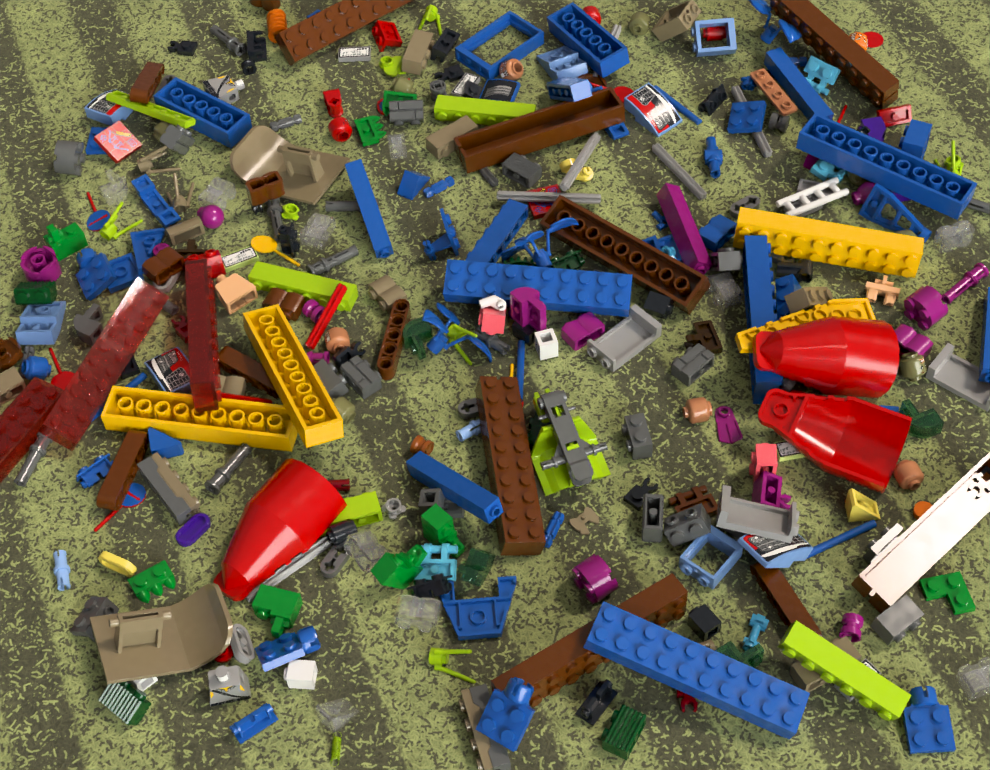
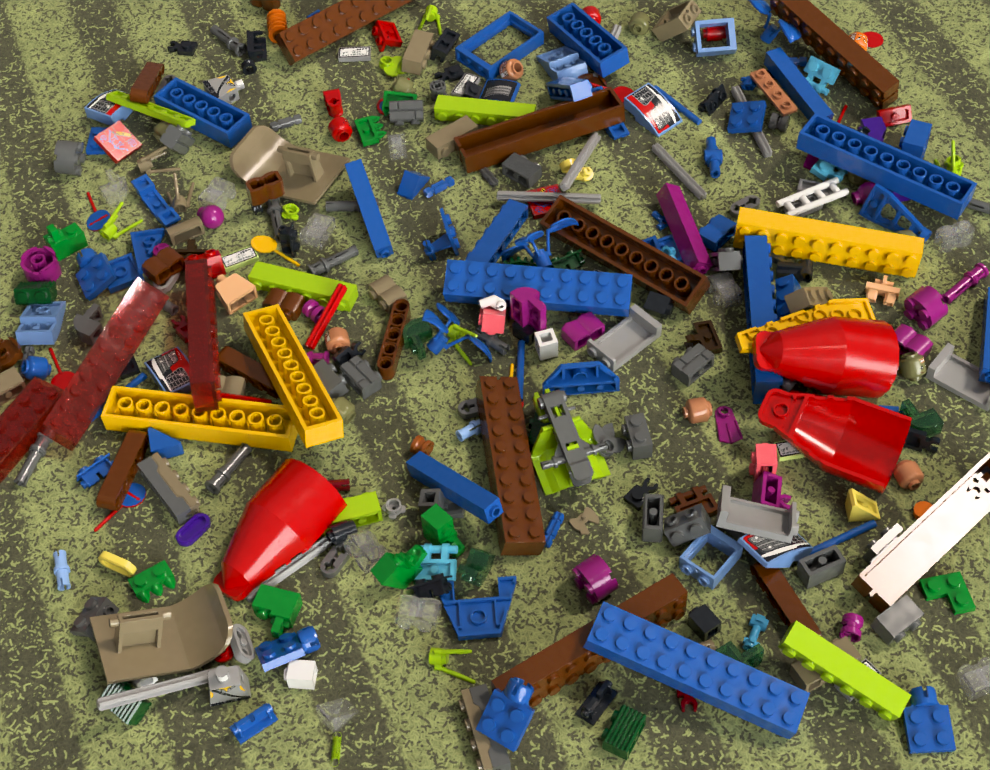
(152, 690): none -> light grey axle
(582, 378): none -> blue wedge
(607, 435): none -> dark grey plate
(821, 566): none -> dark grey brick
(917, 441): none -> black plate

